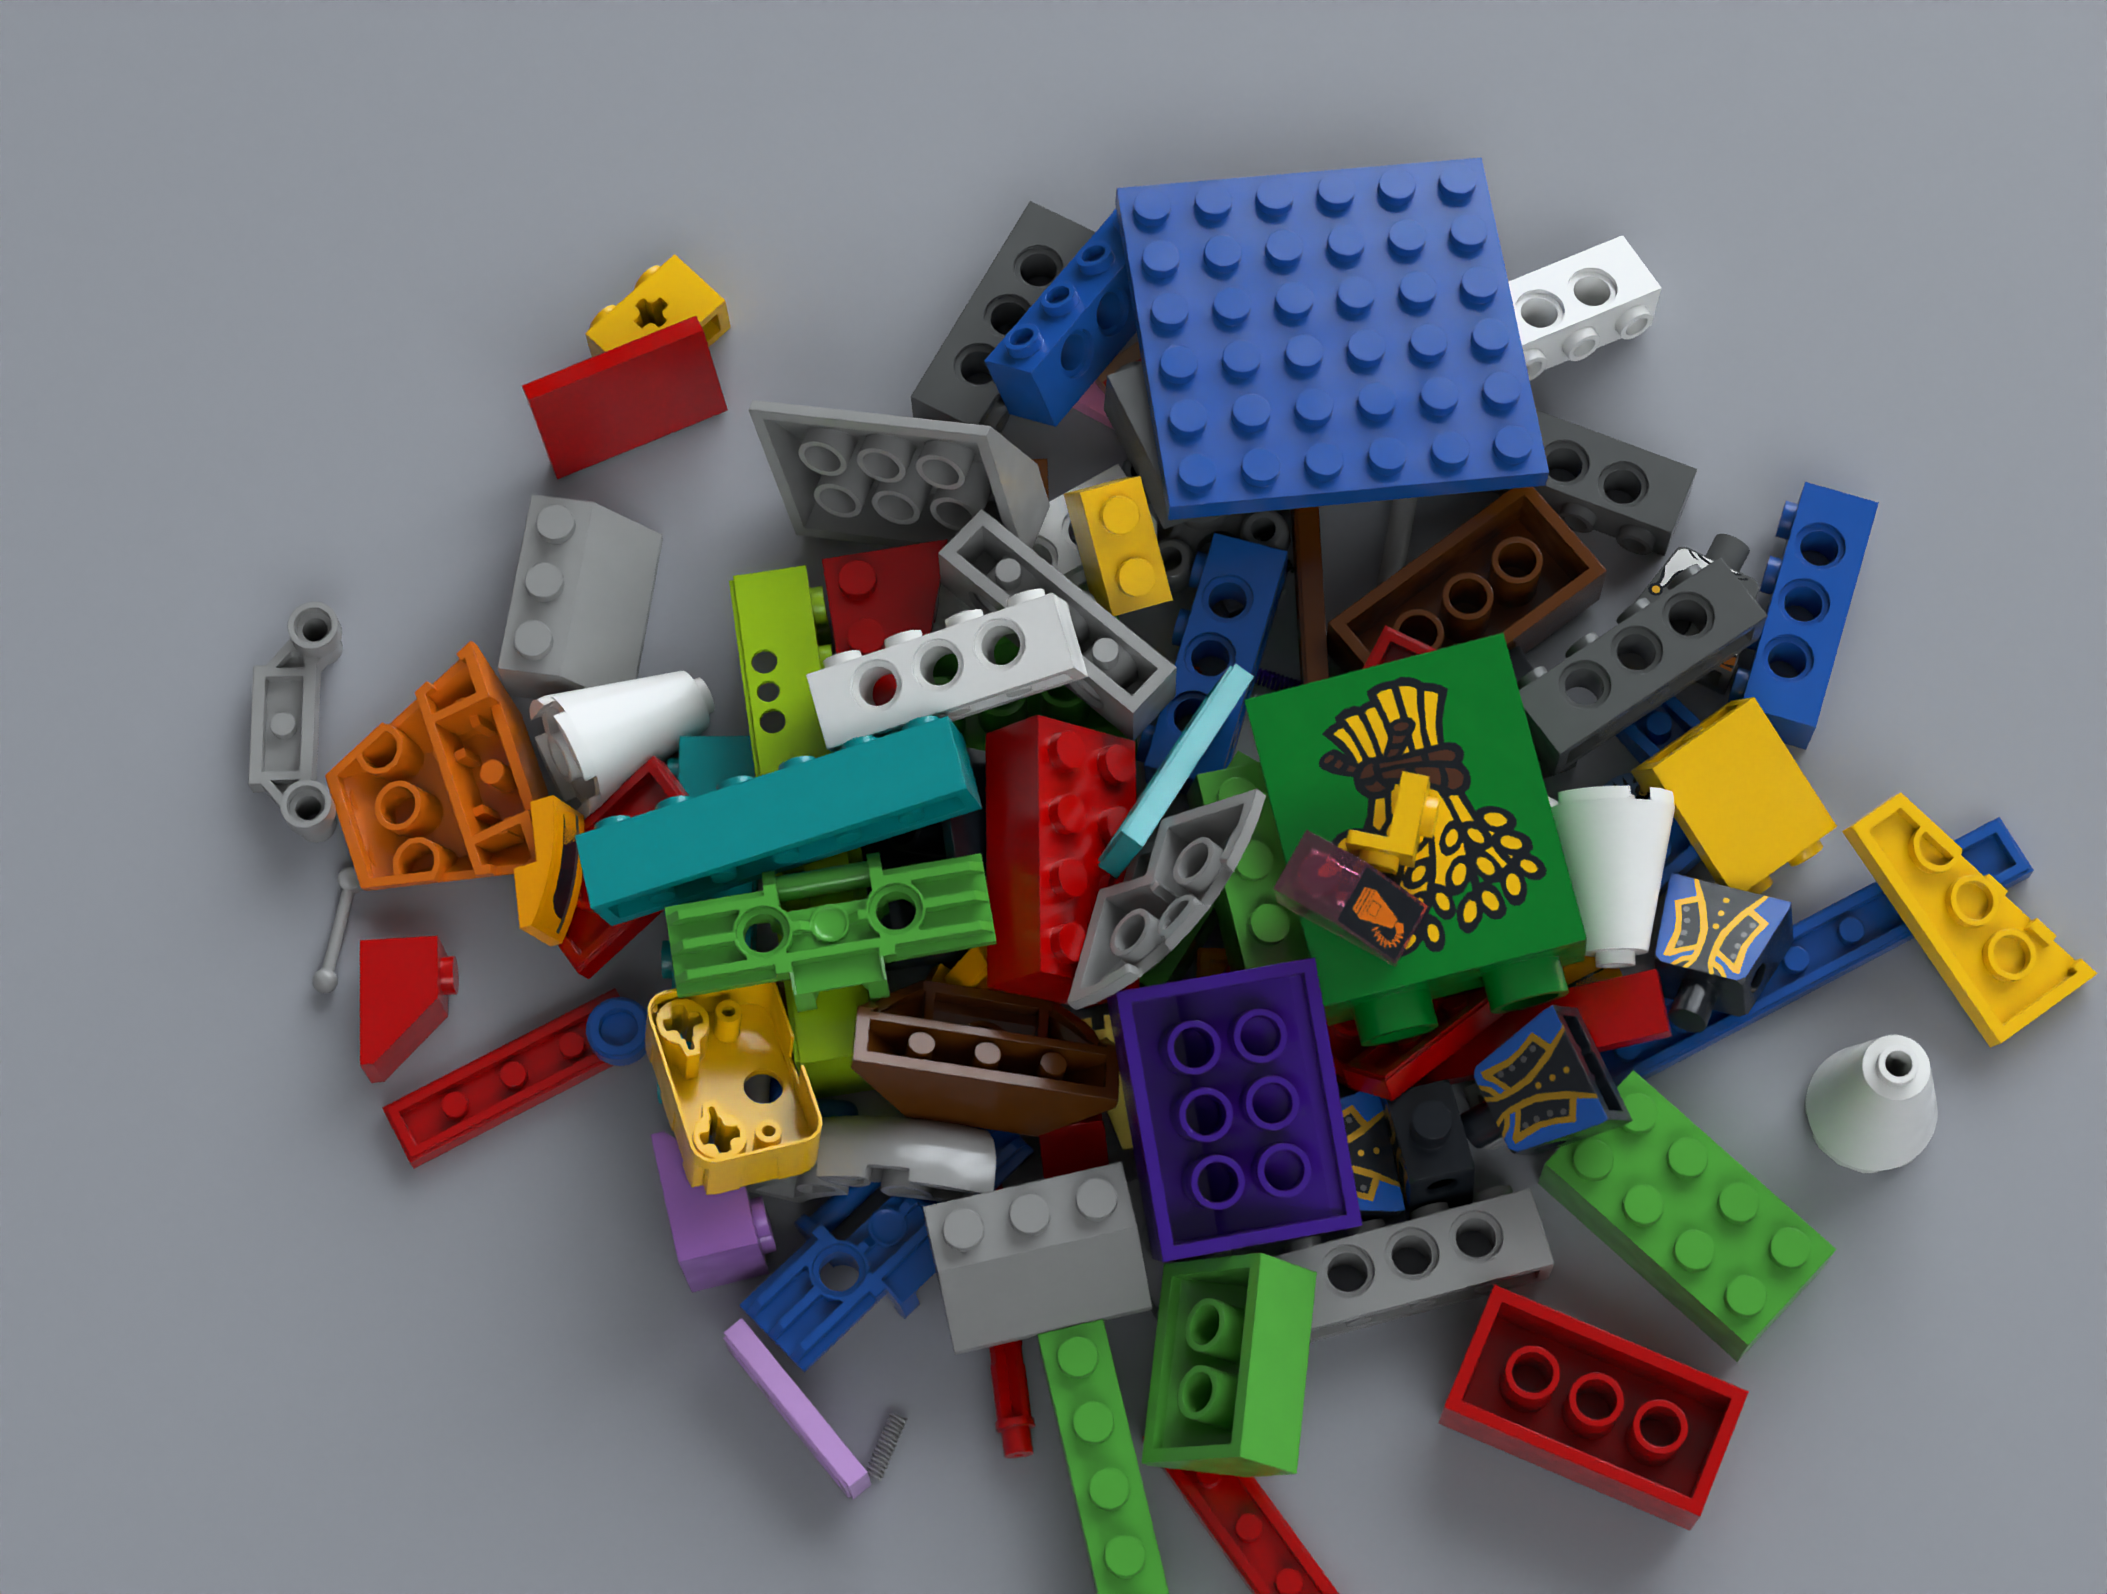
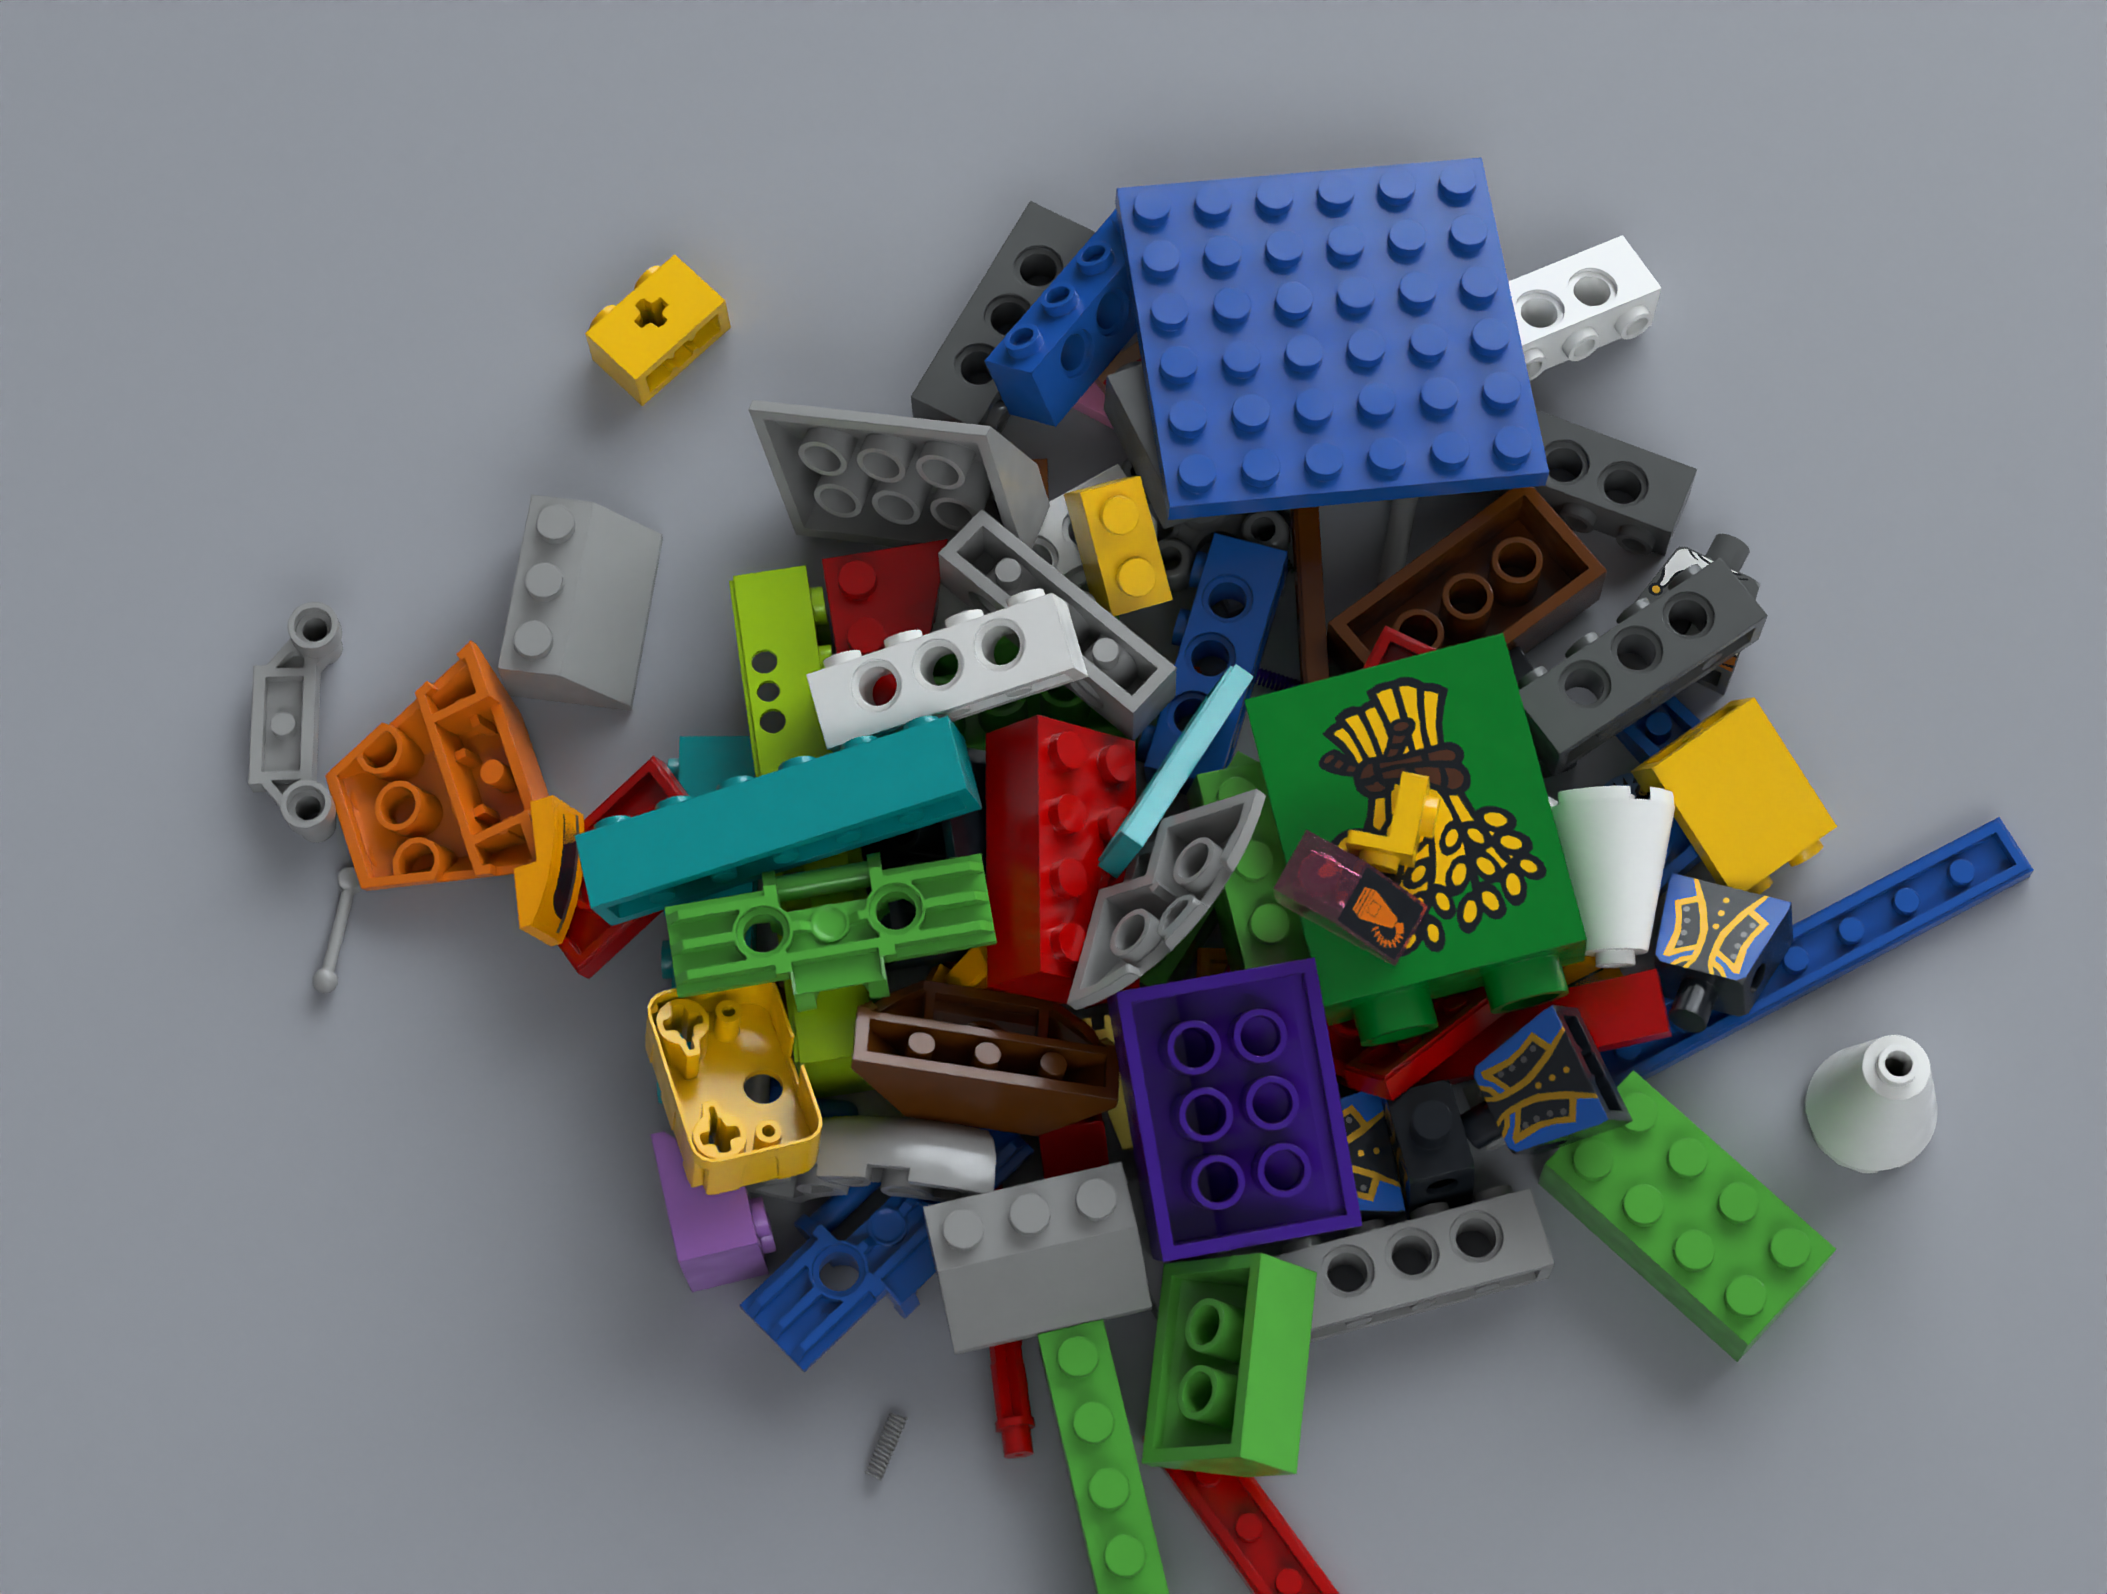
(401, 999): red slope -> none
(496, 1086): red tile -> none
(611, 730): white cone -> none
(617, 1031): blue tile -> none
(625, 397): red tile -> none
(796, 1409): lavender tile -> none
(1593, 1407): red brick -> none
(1840, 530): blue brick -> none
(1977, 939): yellow wing -> none

